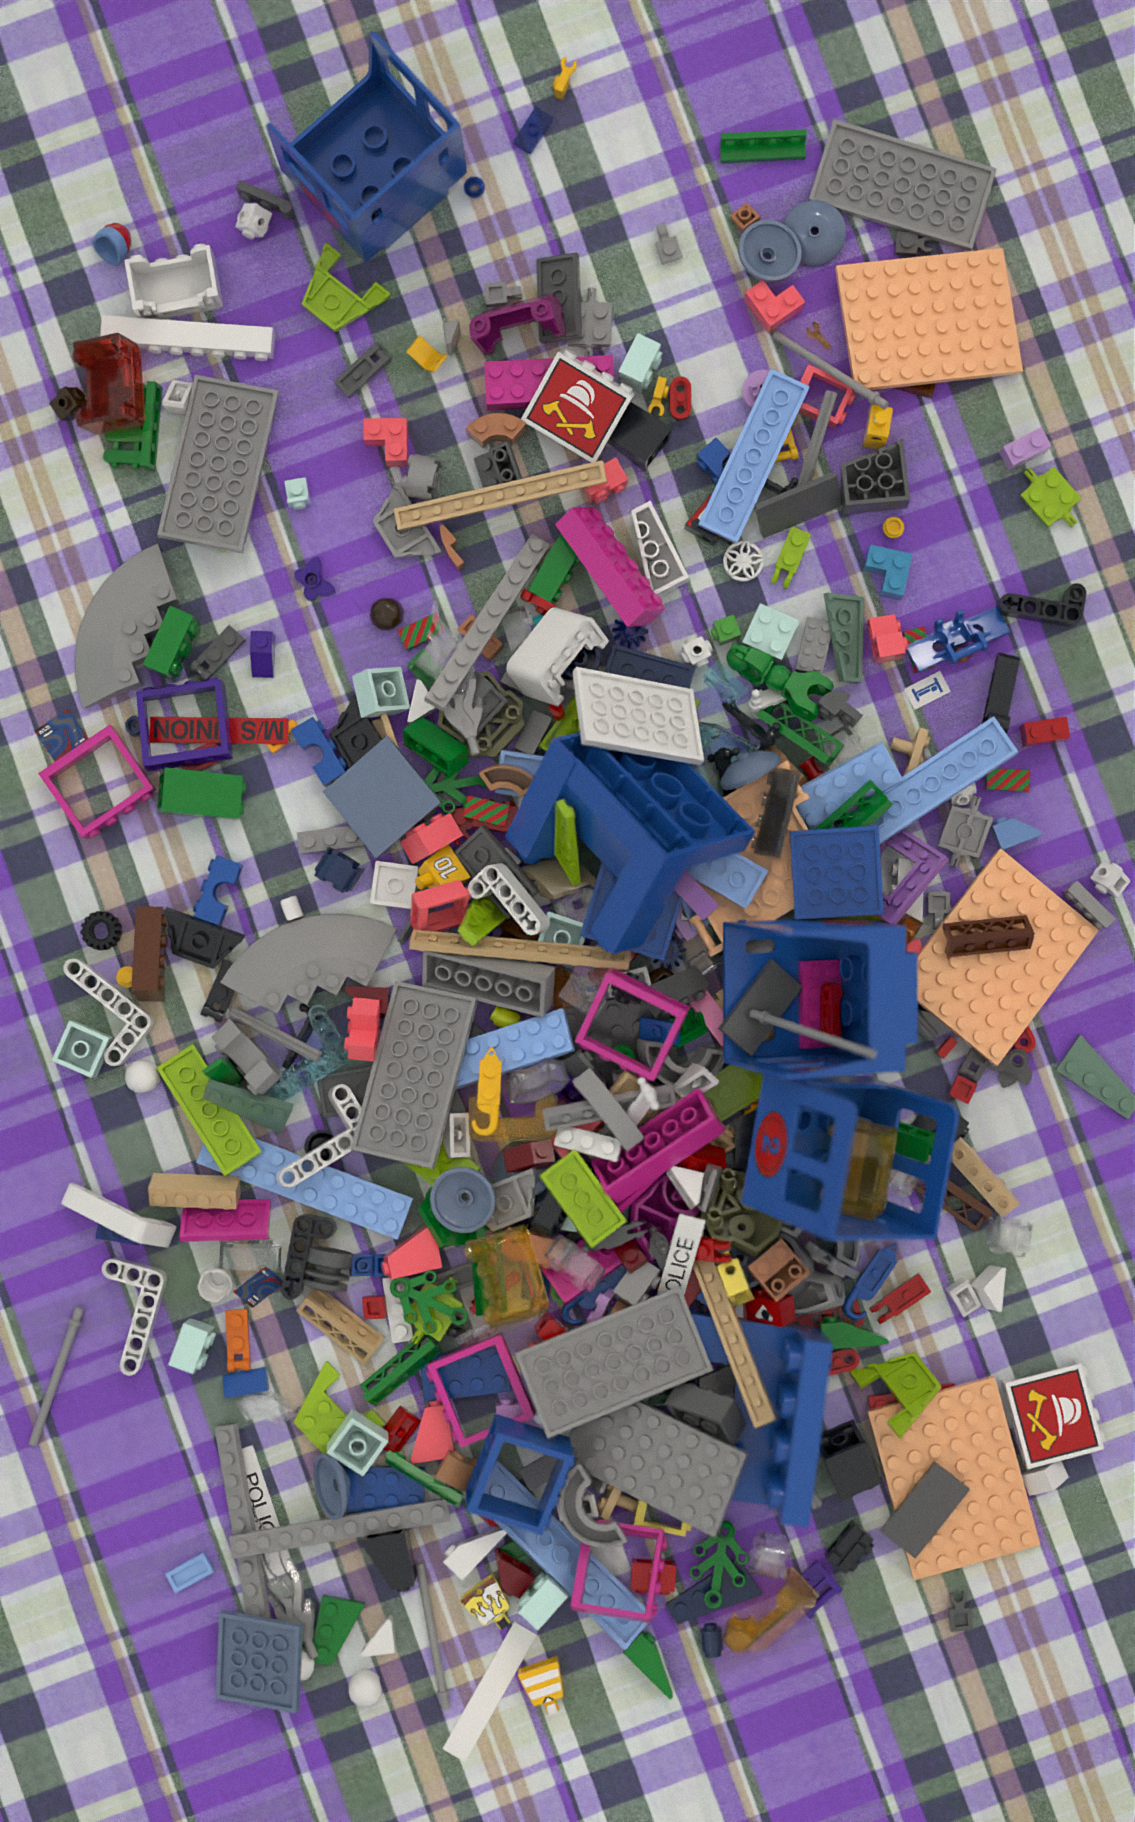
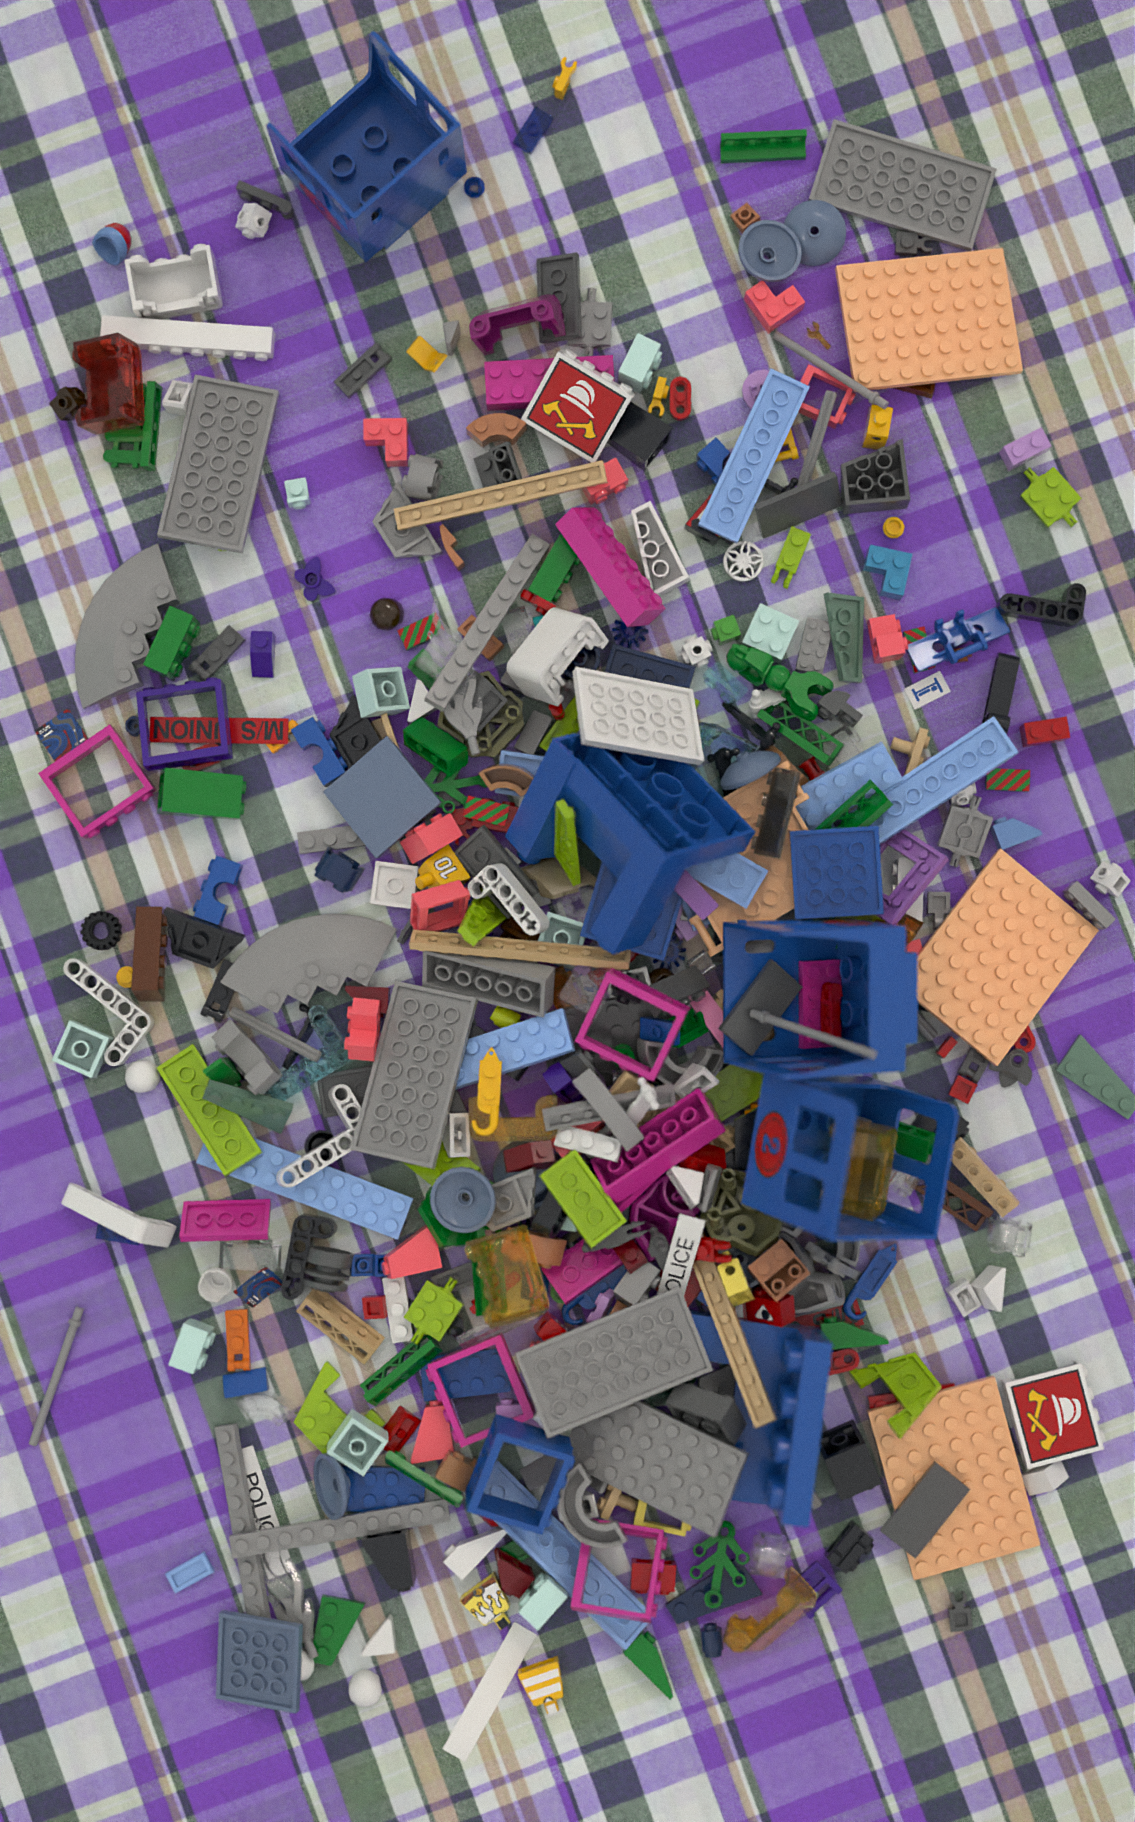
(142, 1308): white beam -> none
(194, 1191): tan brick -> none
(291, 908): white brick -> none
(332, 300): lime wing -> none
(426, 1299): green plant -> none
(442, 1691): light grey bar -> none
(498, 294): light grey plate -> none
(537, 1082): clear brick -> none
(574, 1263): clear brick -> none
(667, 247): light grey plate -> none
(902, 1297): red hinge -> none
(990, 939): reddish brown fence -> none

